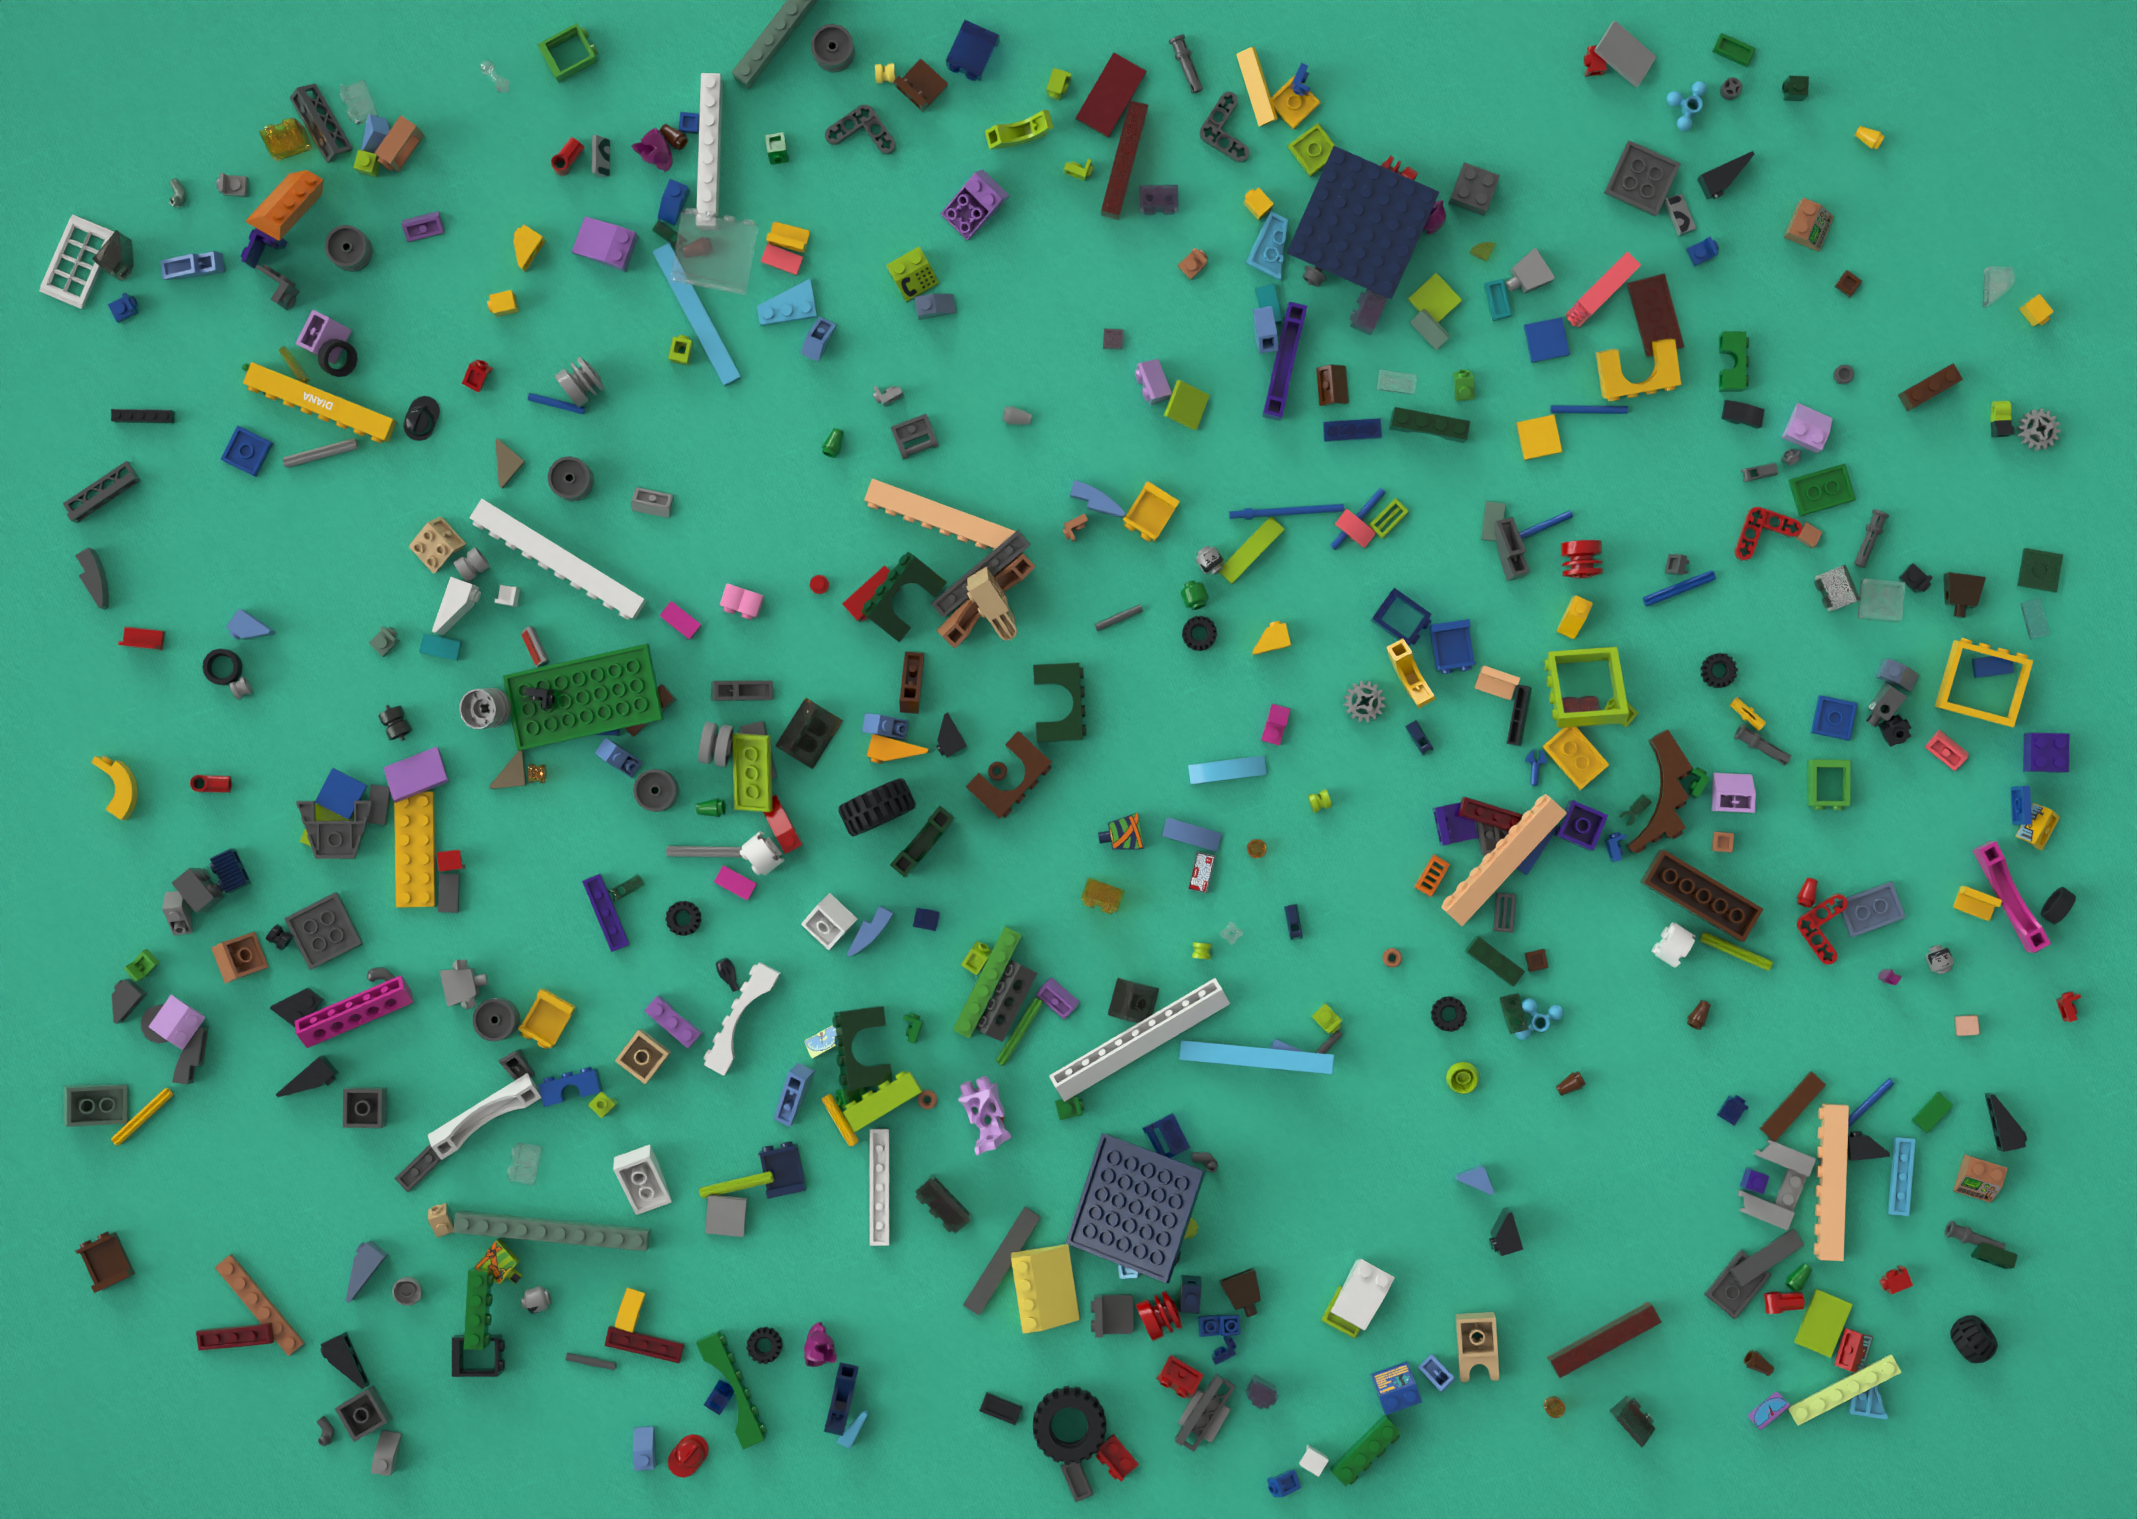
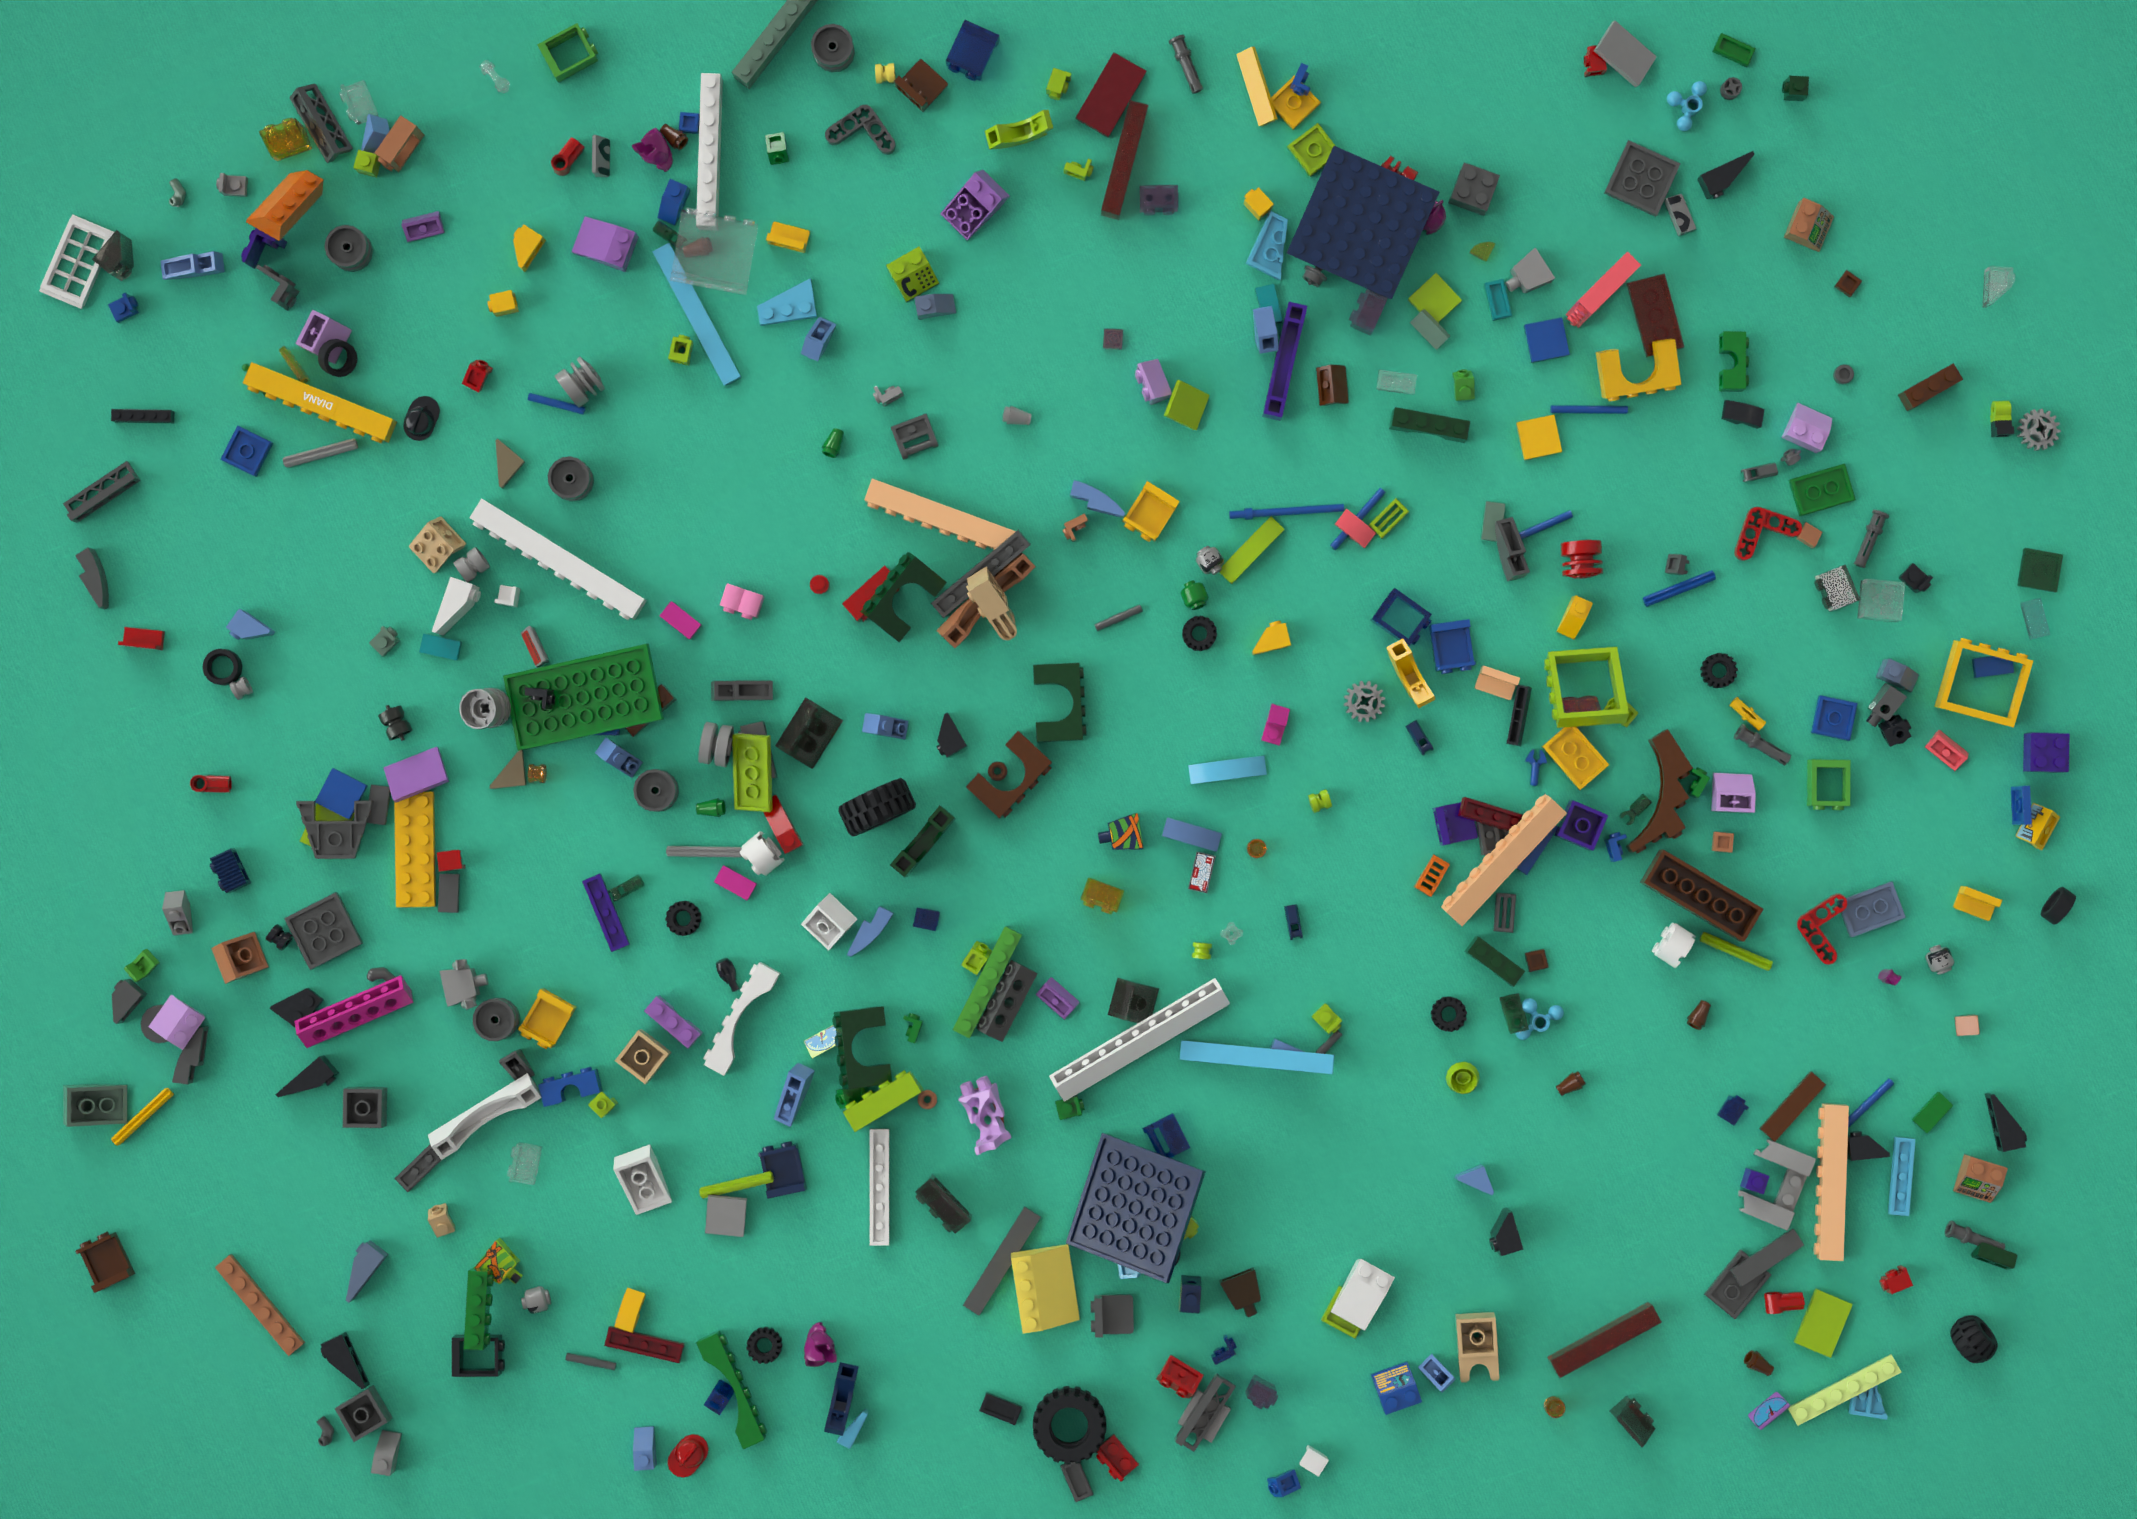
(125, 786): yellow arch -> none
(198, 889): dark grey brick -> none
(235, 1336): dark red tile -> none
(407, 1291): light grey hair -> none
(552, 1230): sand green brick -> none
(652, 502): light grey slope -> none
(782, 259): coral tile -> none
(840, 1120): yellow axle -> none
(889, 749): light orange slope -> none
(911, 682): reddish brown slope -> none
(1019, 1031): bright green axle -> none
(1159, 1315): red wheel -> none
(1193, 263): nougat bracket -> none
(1207, 1159): dark grey arm -> none
(1216, 128): dark grey beam -> none
(1219, 1325): blue slope -> none
(1352, 430): clear blue plate -> none
(1365, 1450): green brick -> none
(1398, 957): nougat plate -> none
(1703, 251): blue bracket -> none
(1798, 1278): green cone -> none
(1807, 894): red cone -> none
(1853, 1350): red panel -> none
(1870, 137): yellow cone -> none
(1962, 591): dark brown torso -> none
(1996, 870): dark pink arch -> none
(2036, 310): yellow brick -> none
(2068, 1009): red bracket -> none

